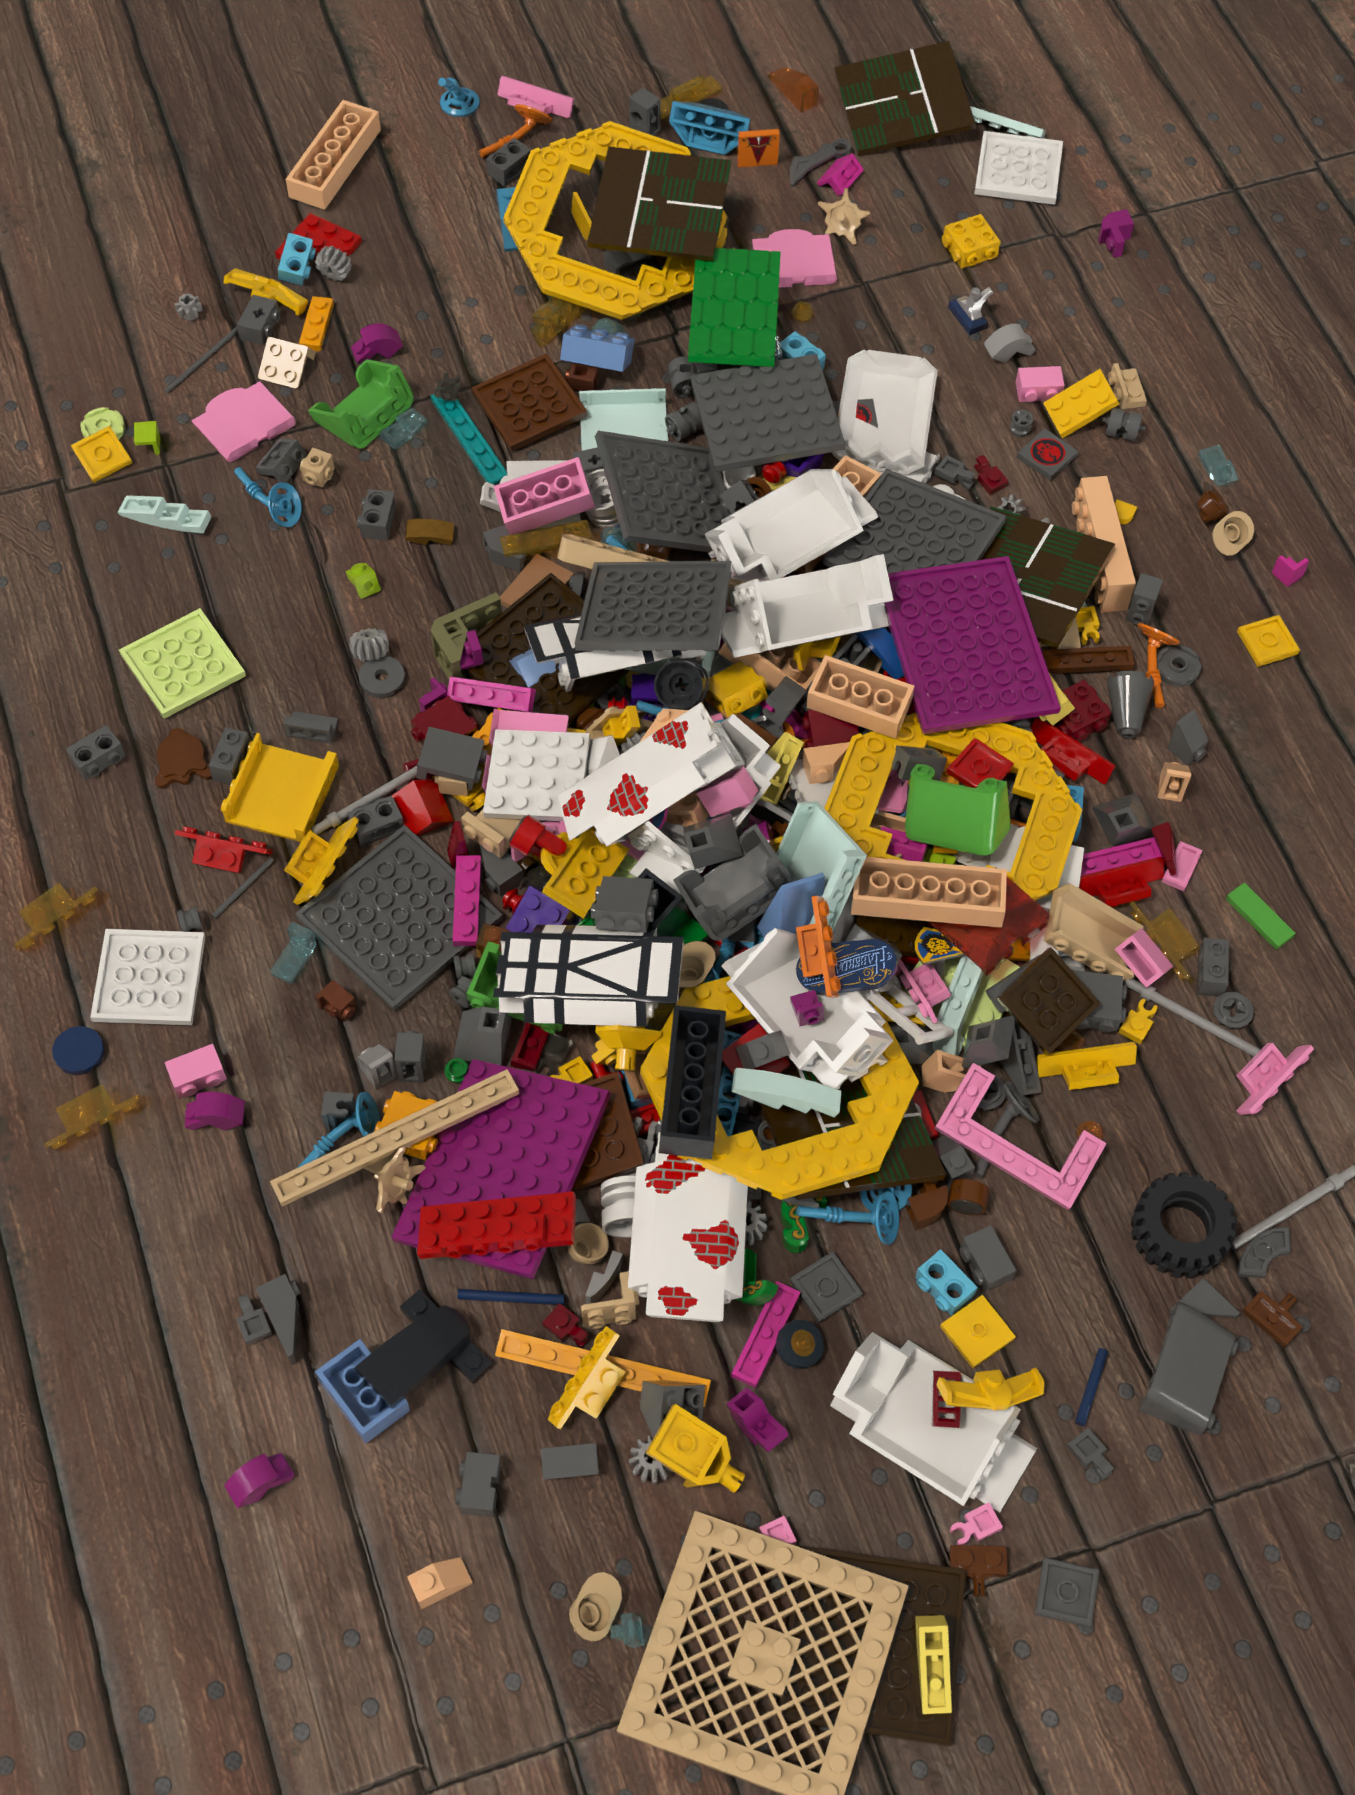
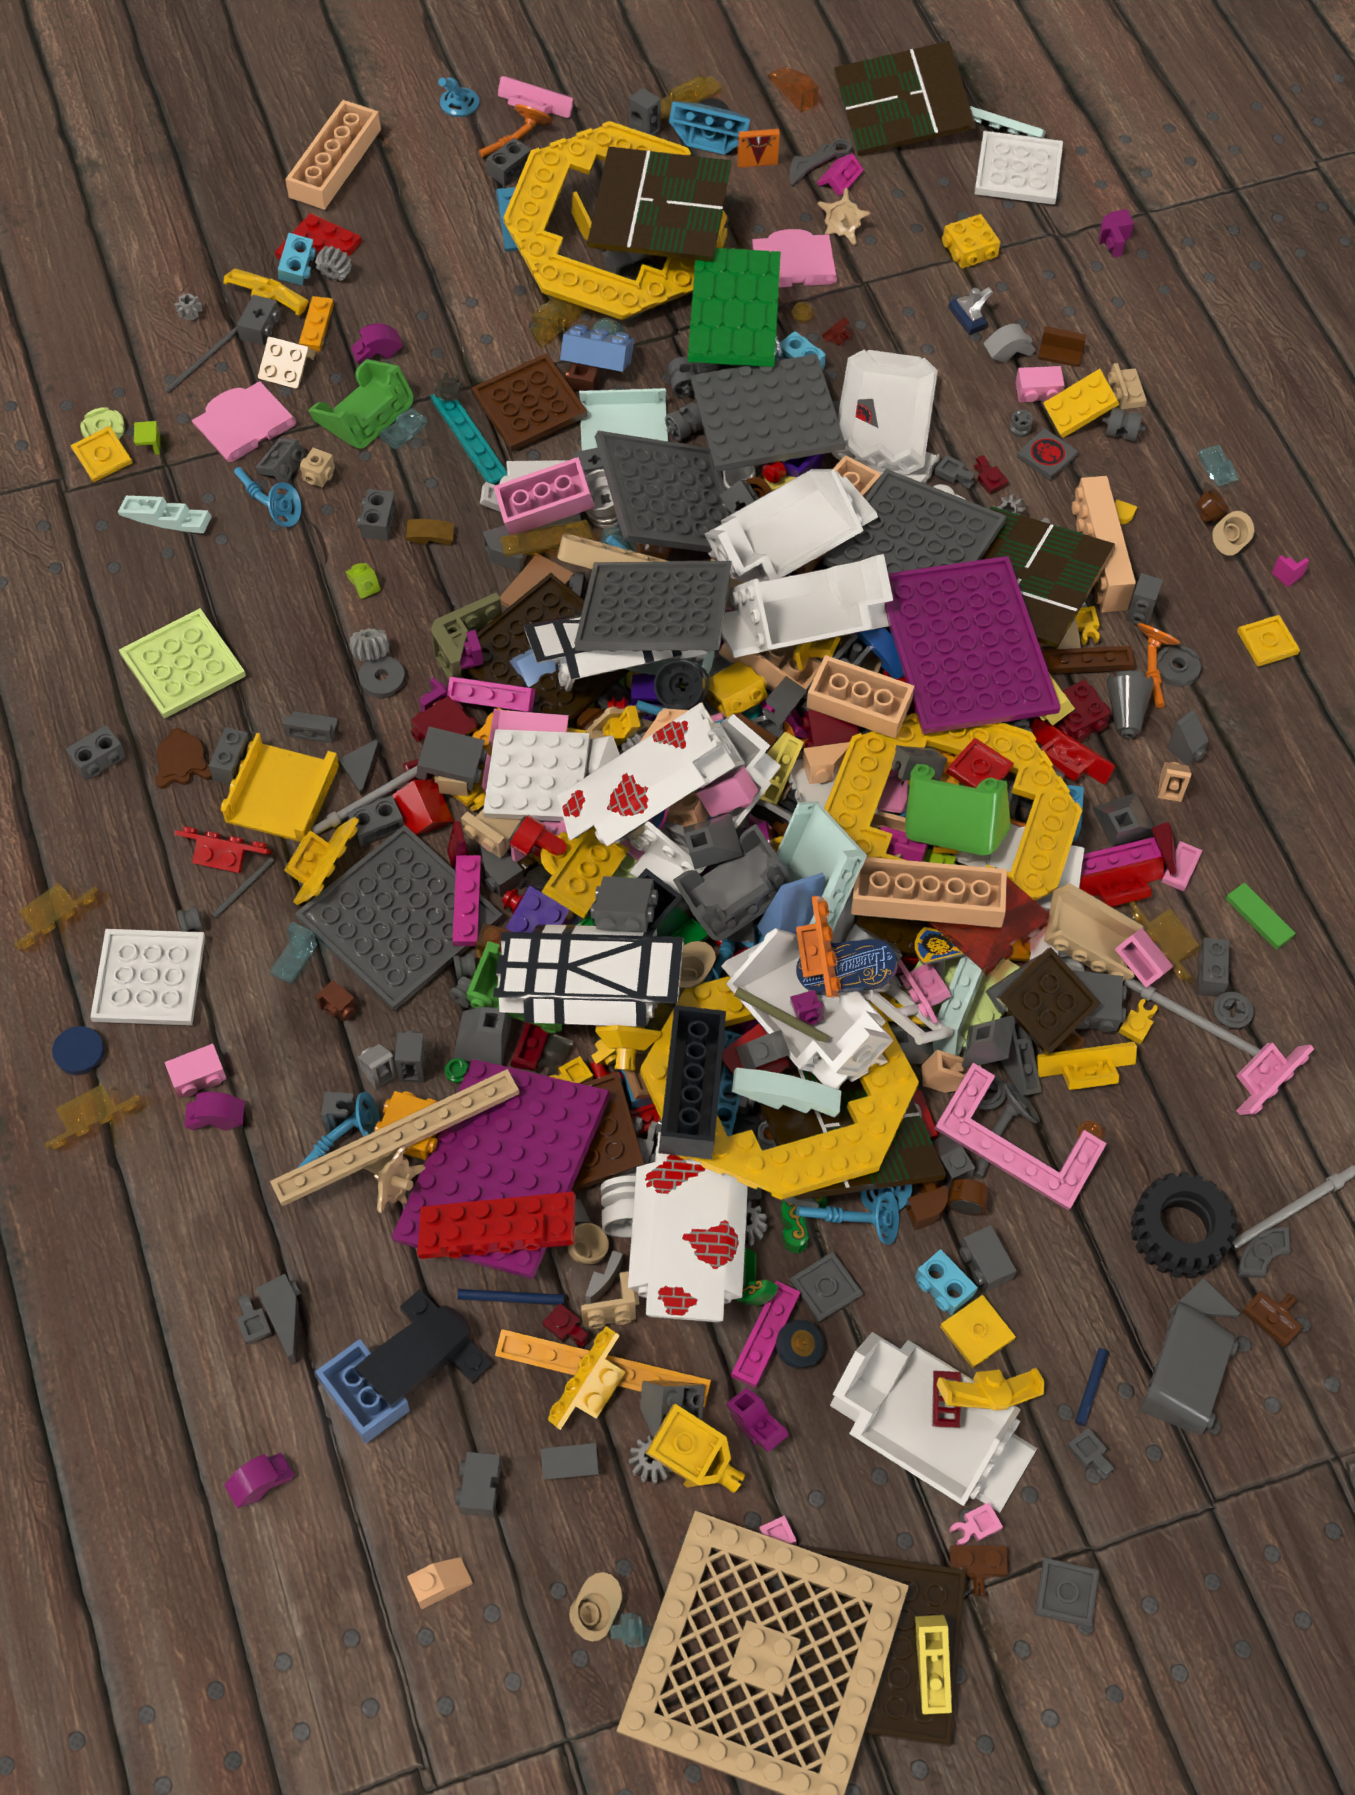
(359, 764): none -> dark grey tile
(781, 1015): none -> olive bar
(837, 330): none -> clear red tile
(1062, 346): none -> reddish brown panel

